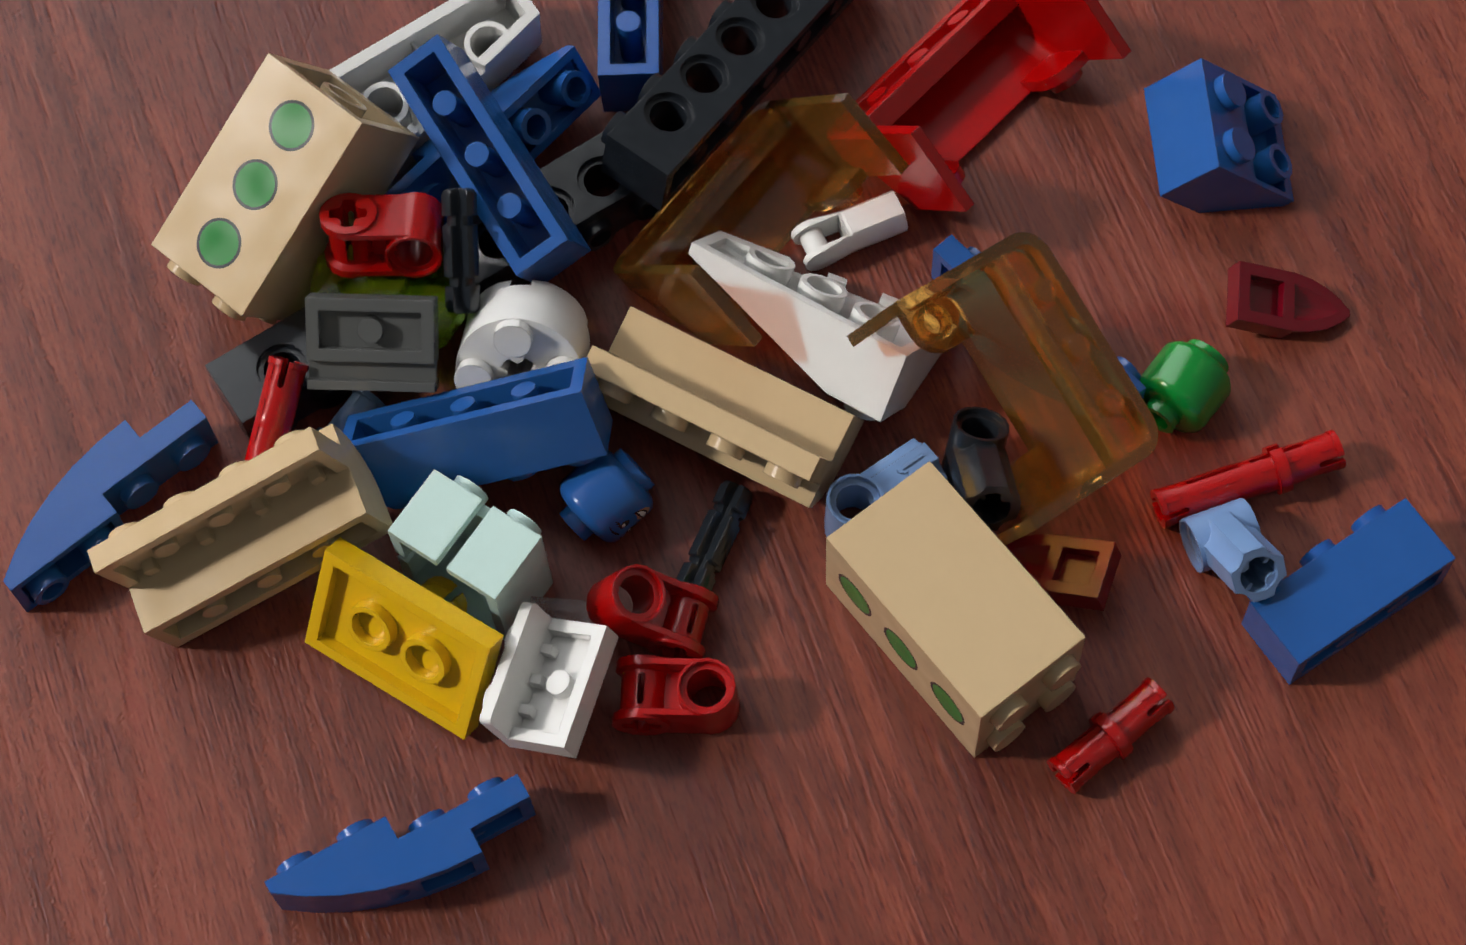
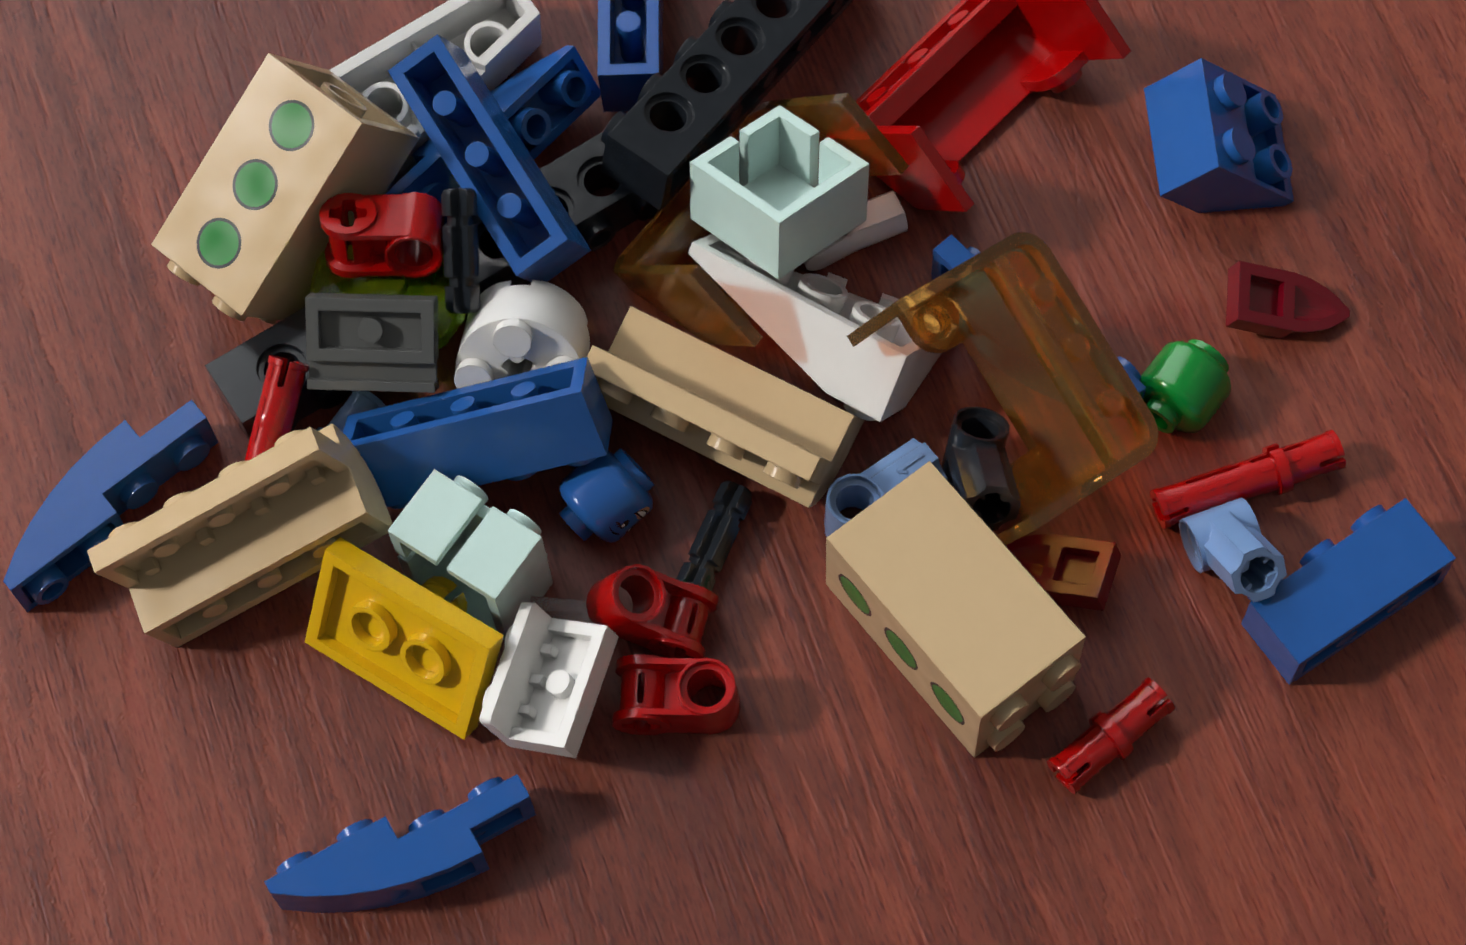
(770, 193): none -> light aqua piece

